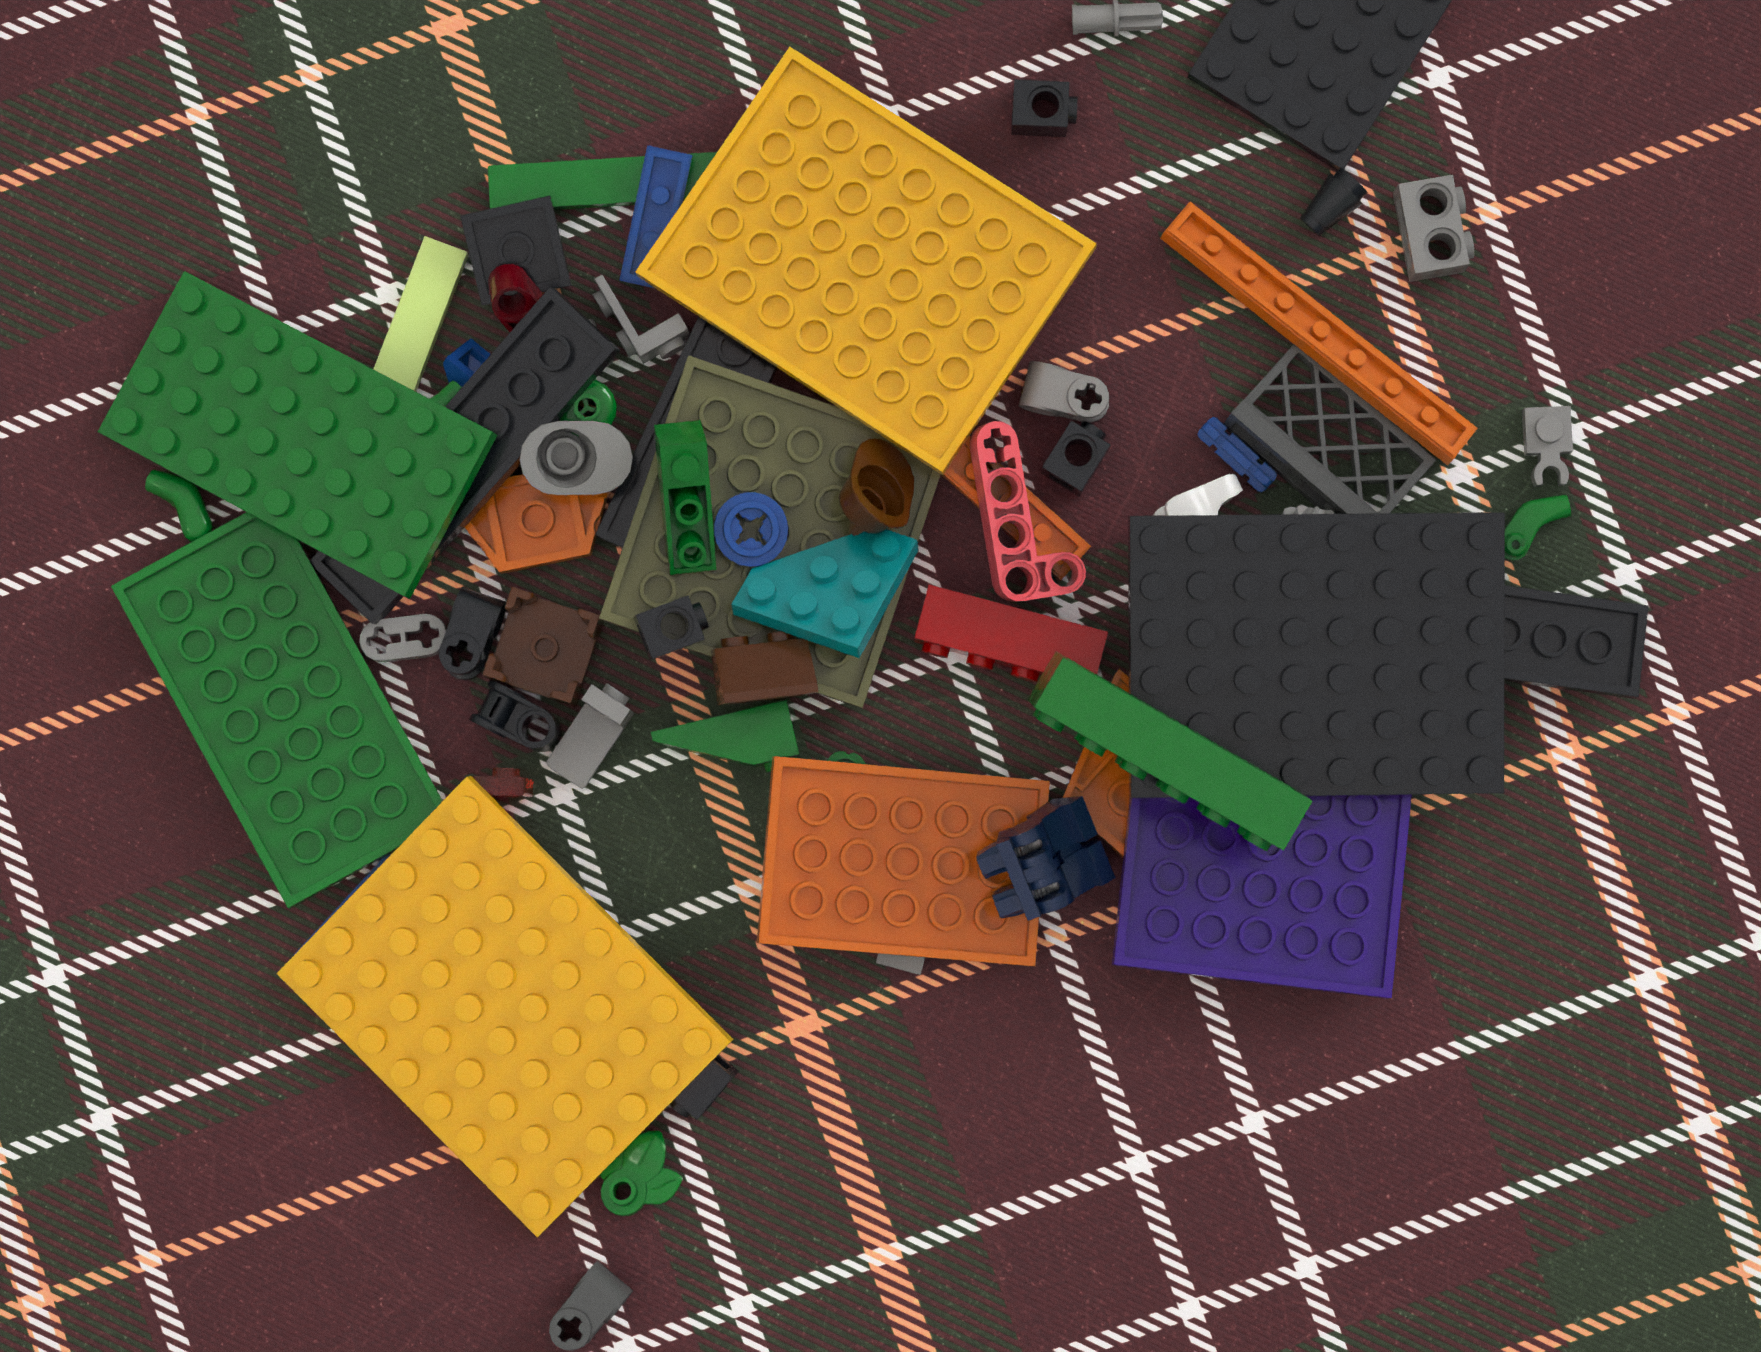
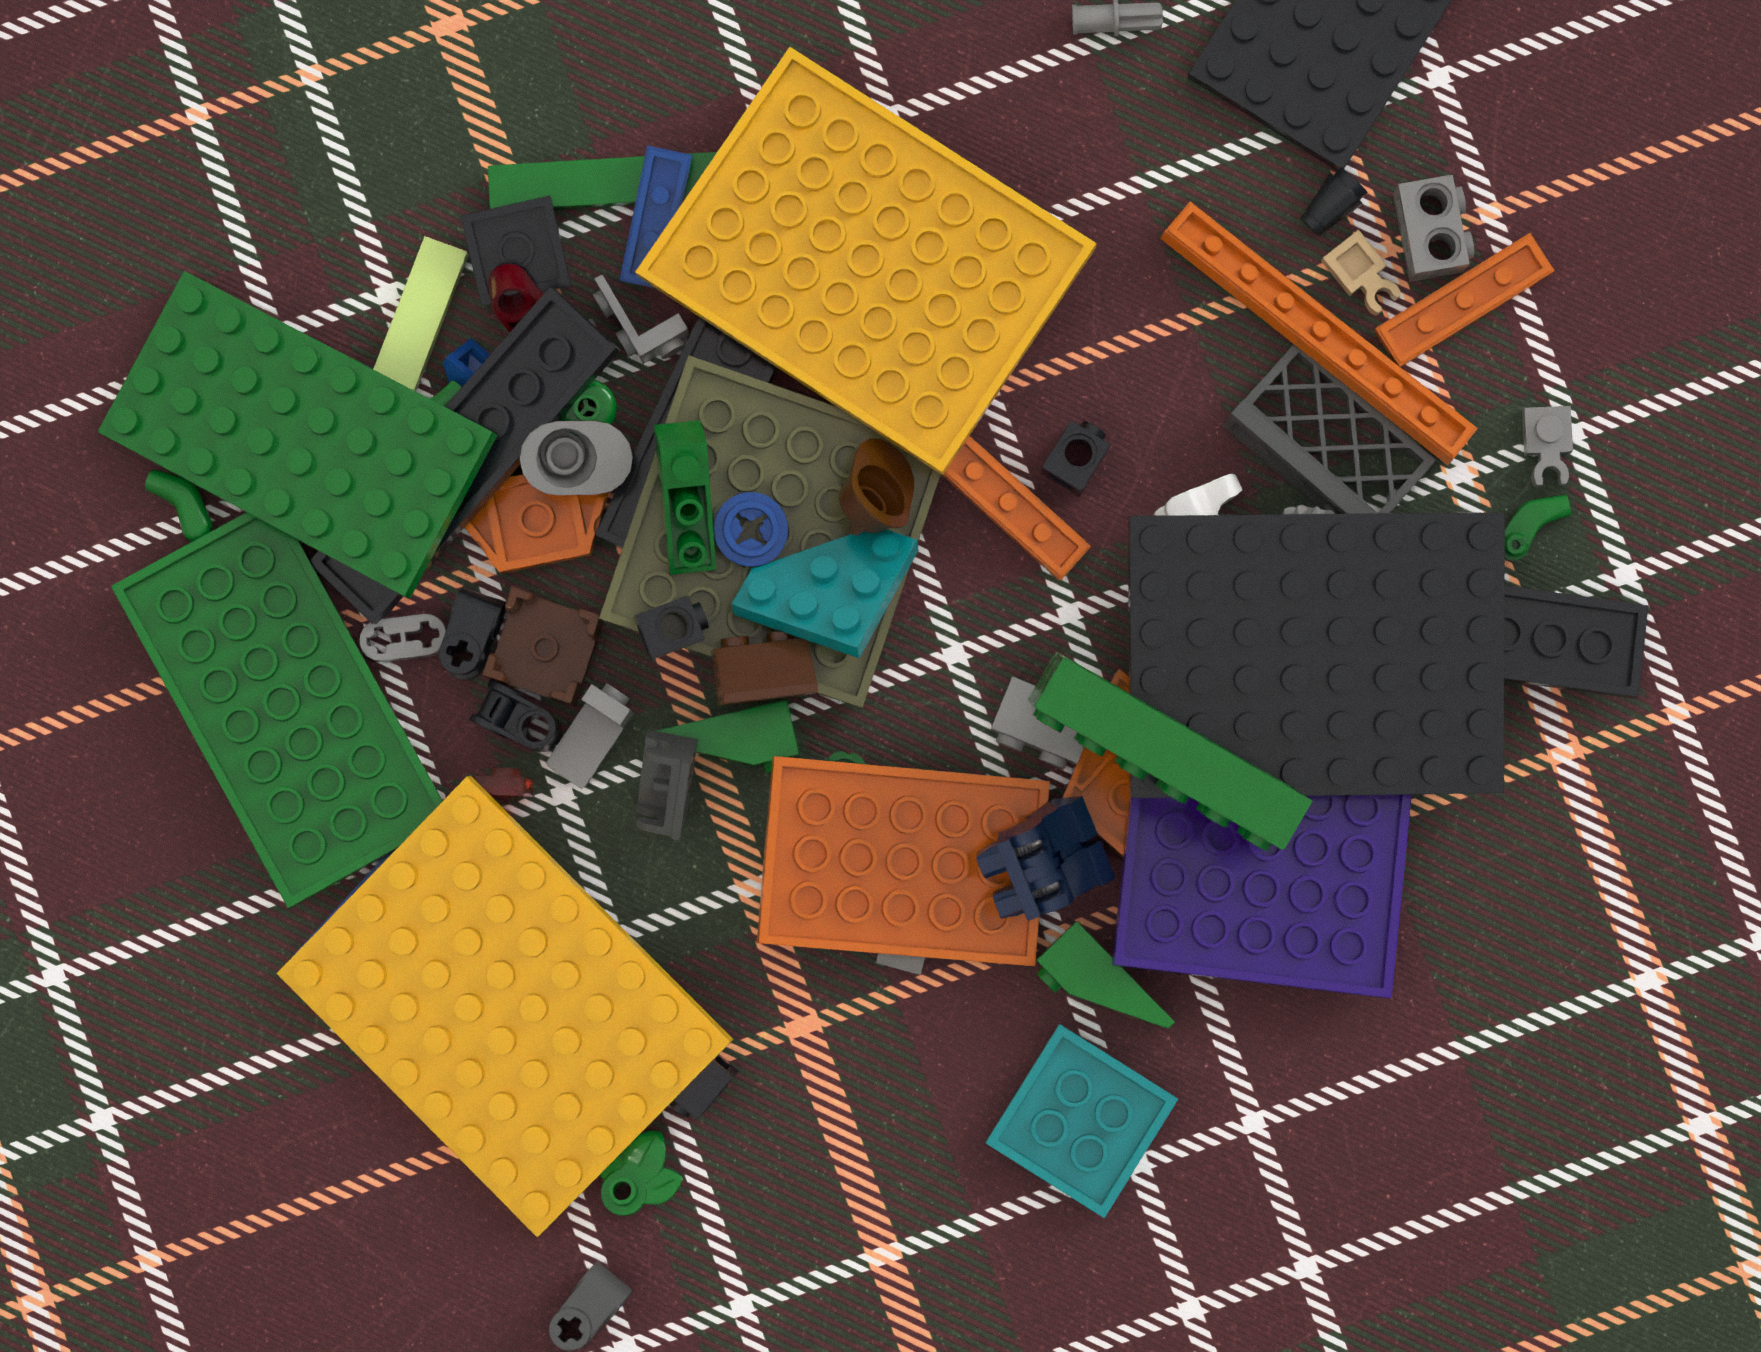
(665, 783): none -> dark grey hinge
(1002, 634): red brick -> none
(1016, 511): coral beam -> none
(1020, 727): none -> light grey brick
(1024, 119): black brick -> none
(1054, 392): light grey piece -> none
(1081, 1120): none -> teal plate
(1087, 972): none -> green slope
(1237, 454): blue axle -> none
(1357, 267): none -> tan plate
(1464, 300): none -> orange tile

